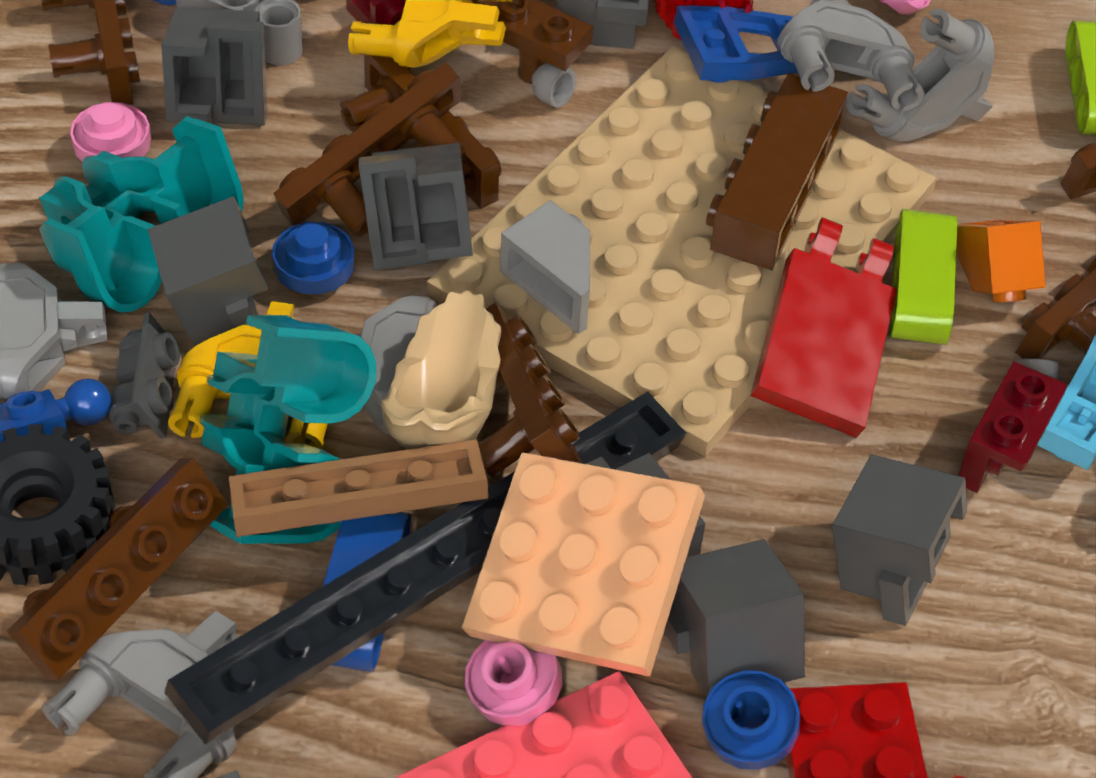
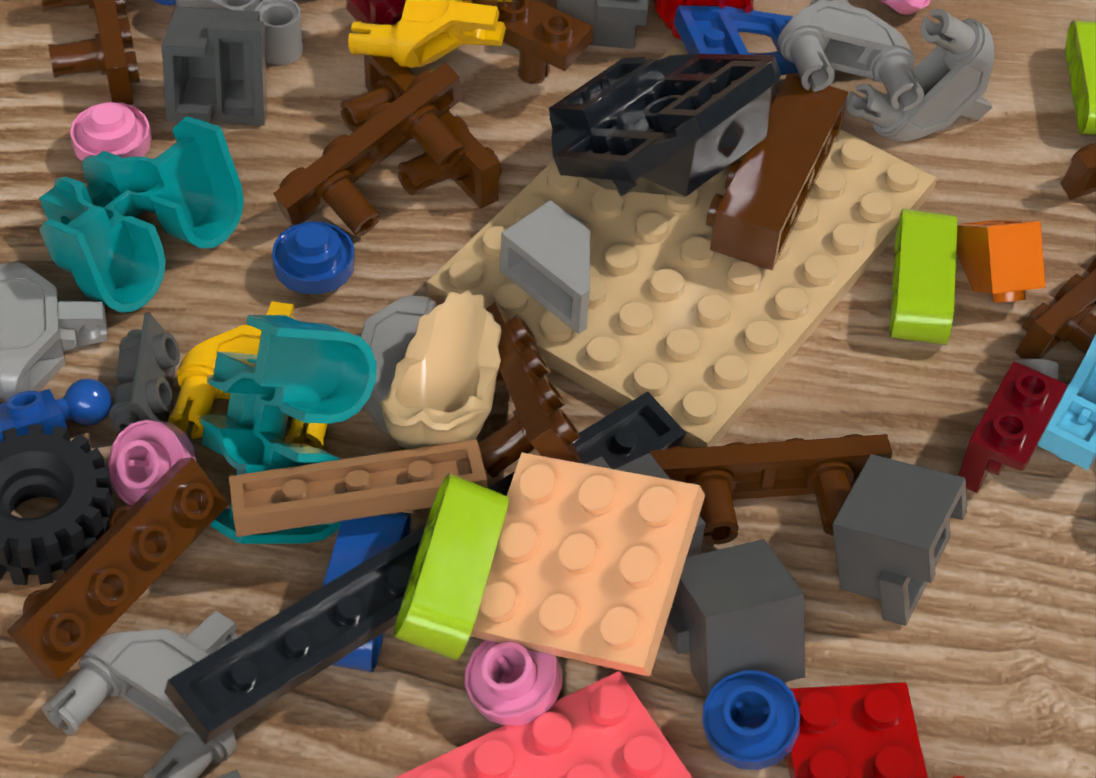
(144, 455): none -> bright pink plate
(208, 269): dark grey plate -> none
(415, 205): dark grey plate -> none
(451, 567): none -> lime beam
(553, 85): light grey hinge -> none
(664, 121): none -> black piece
(771, 470): none -> reddish brown plate
(827, 333): red tile -> none

